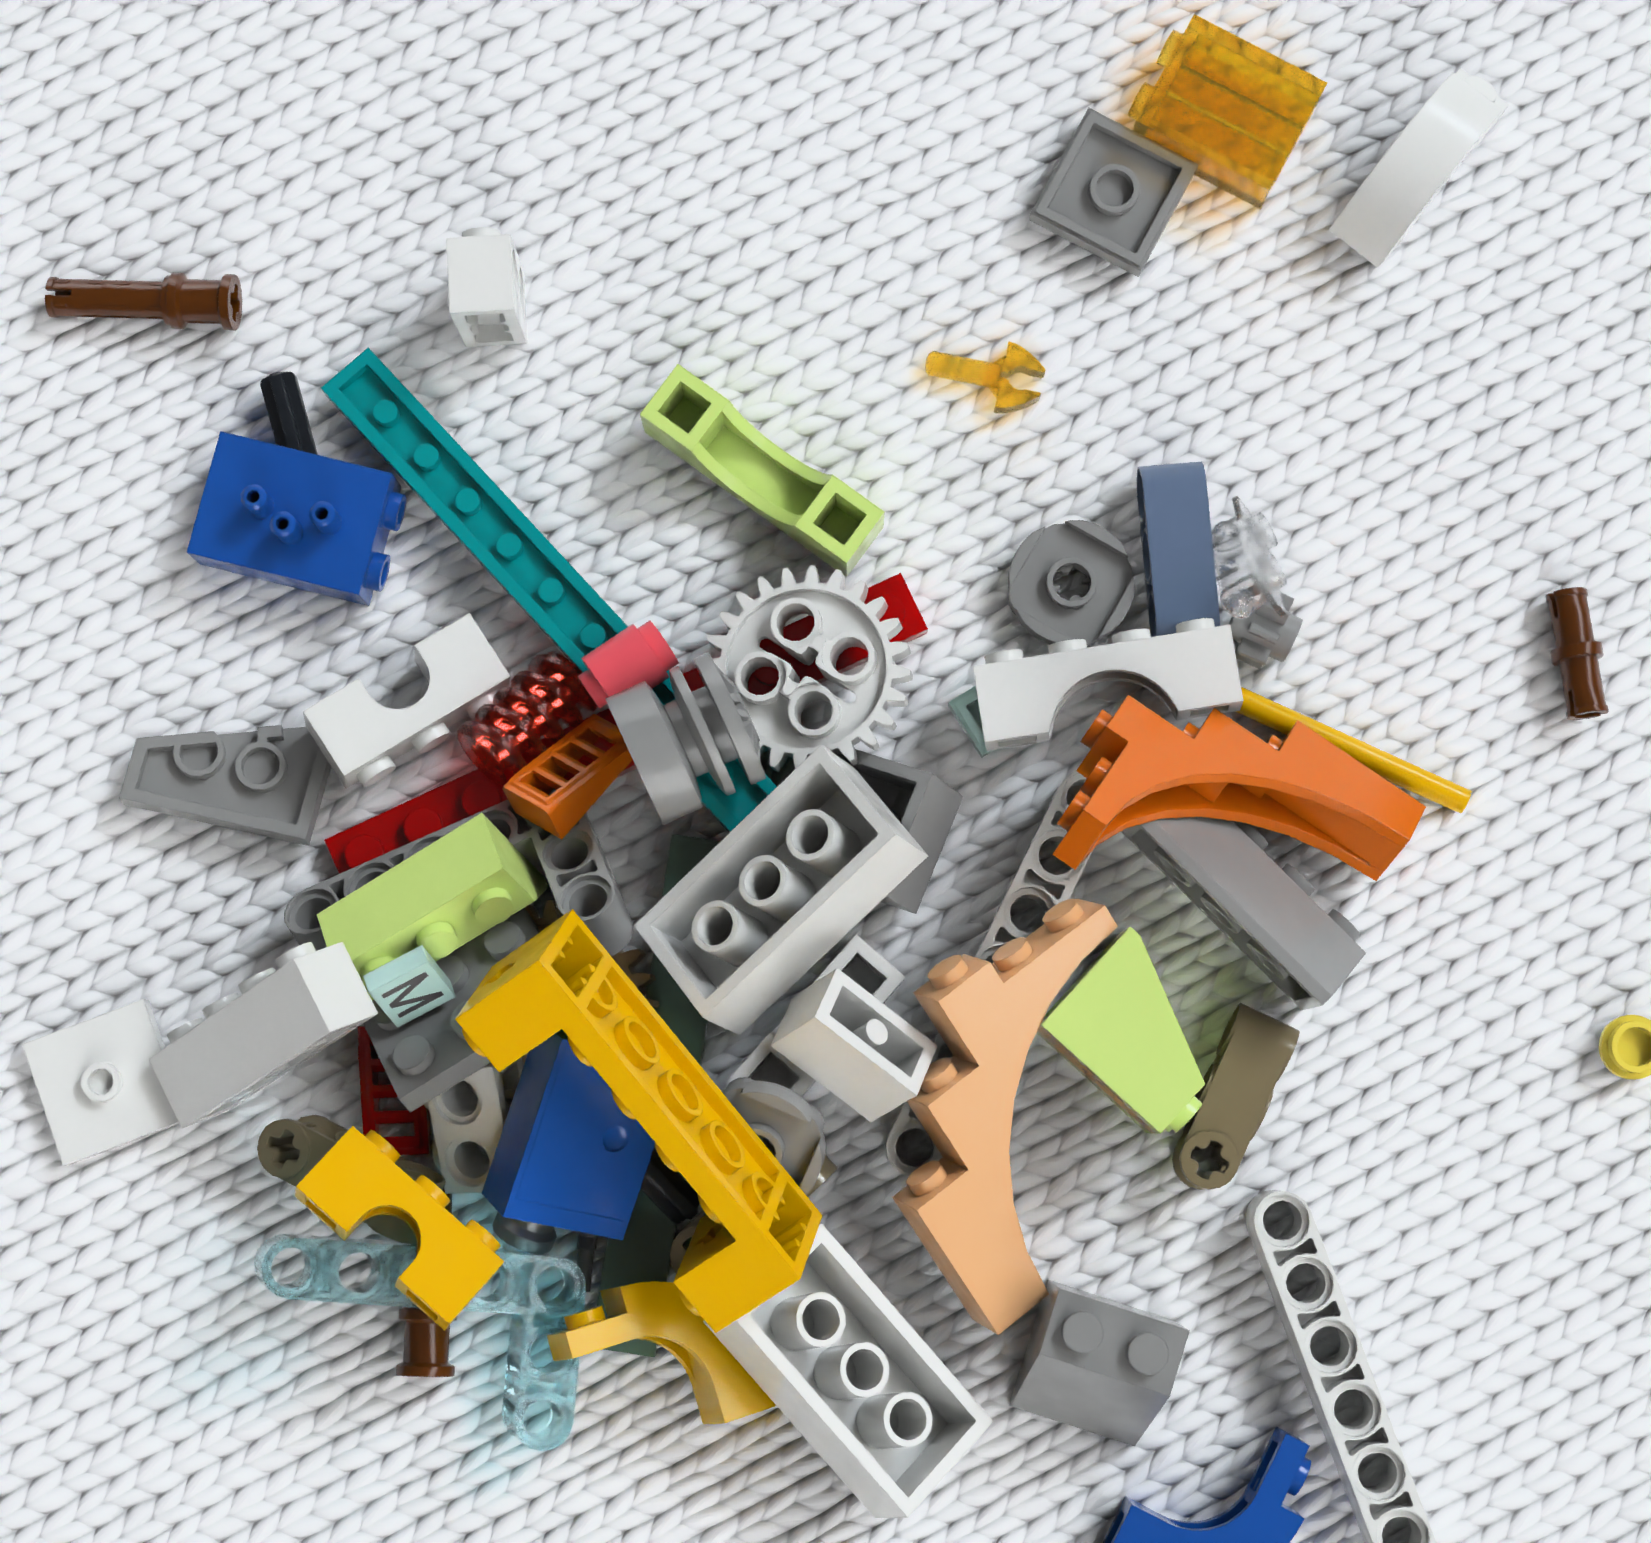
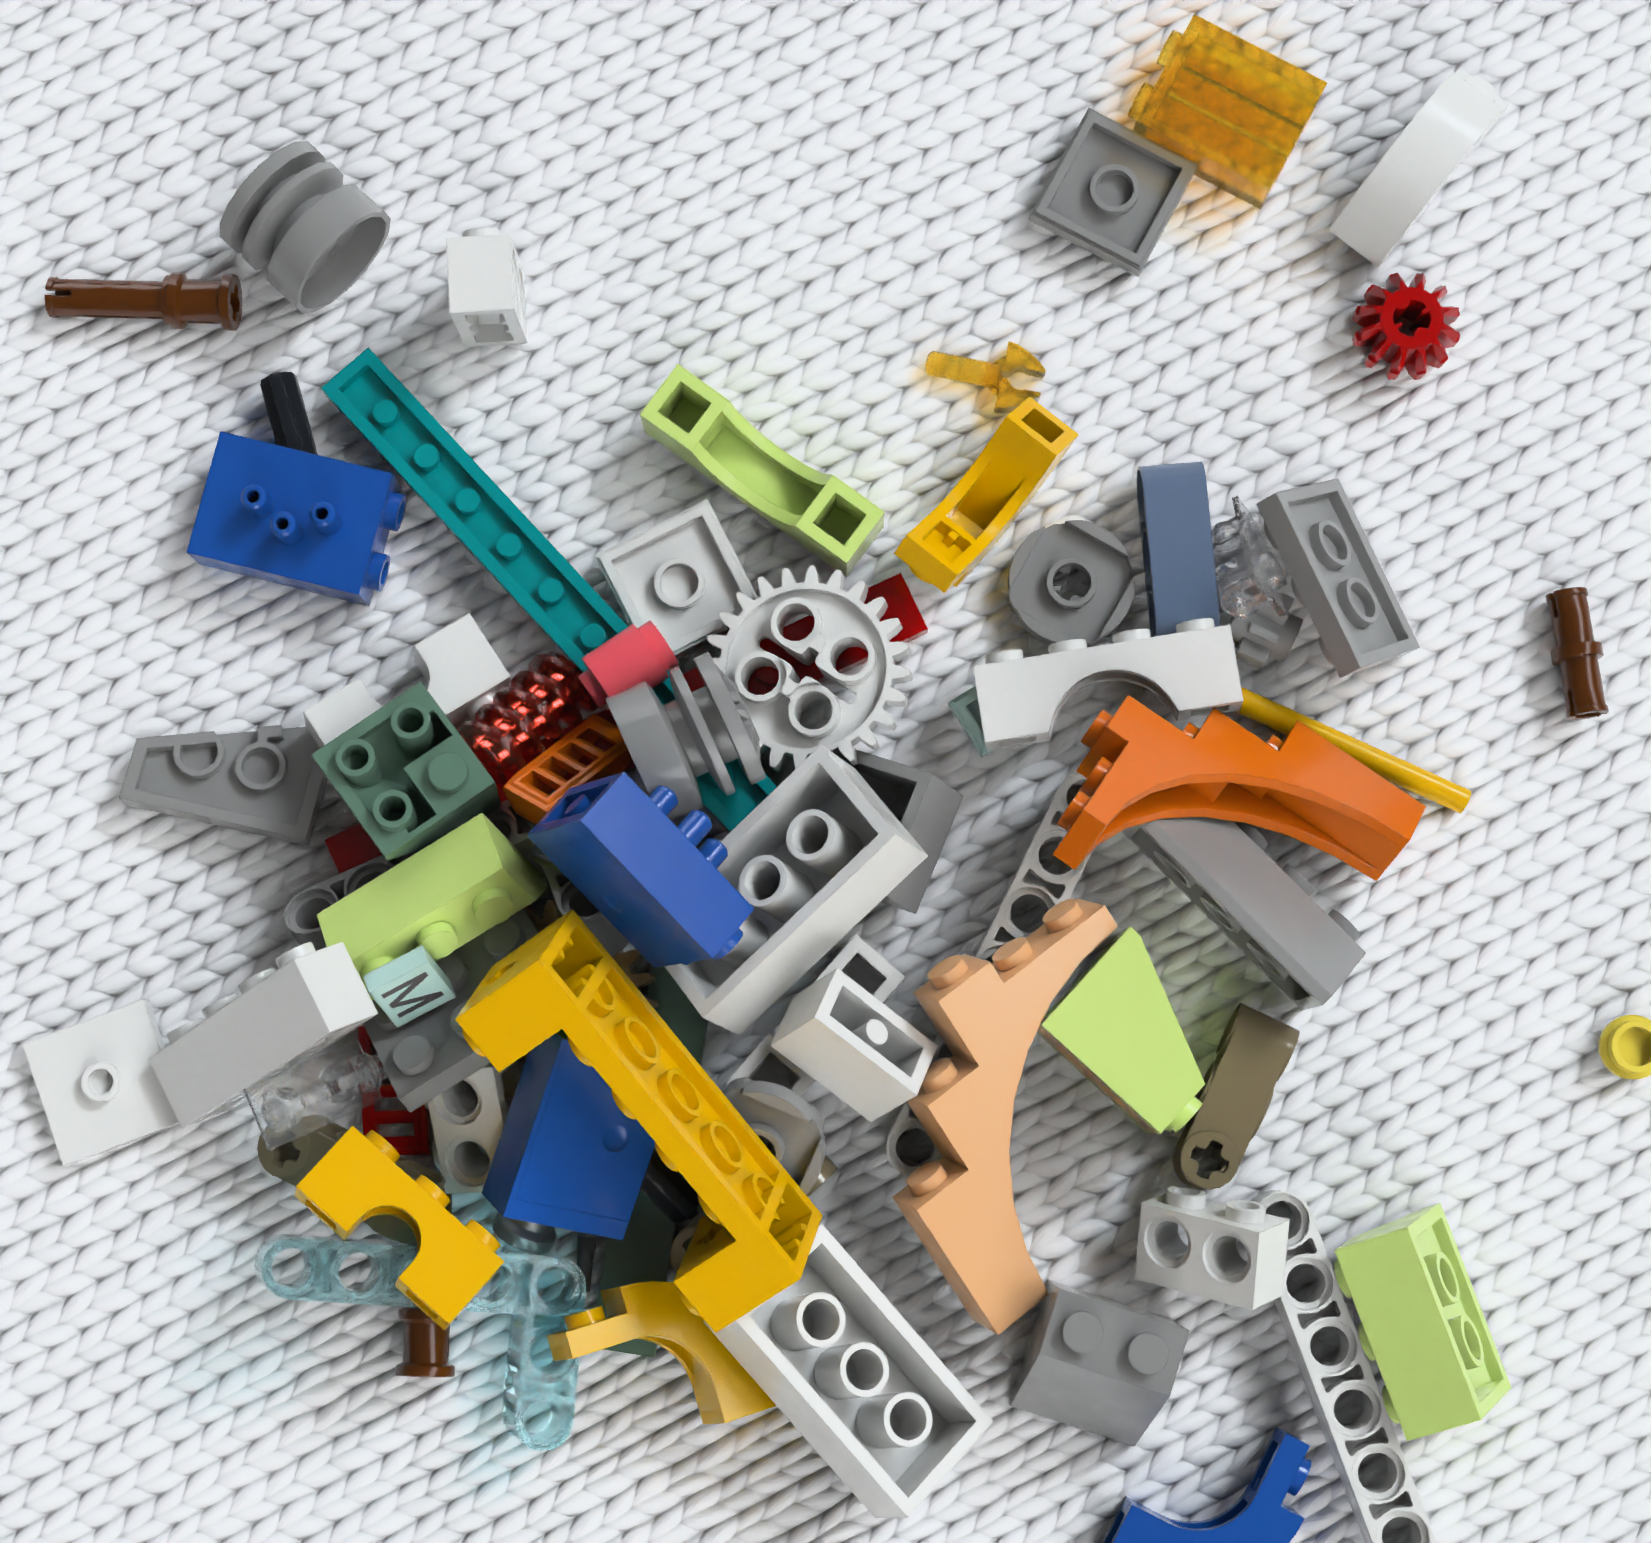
(304, 226): none -> light grey wheel
(315, 1093): none -> clear hinge
(407, 774): none -> sand green slope
(644, 869): none -> blue piece
(678, 577): none -> white plate
(988, 497): none -> yellow arch
(1211, 1262): none -> white brick
(1337, 576): none -> light grey plate
(1422, 1323): none -> yellowish green slope
(1428, 318): none -> red gear

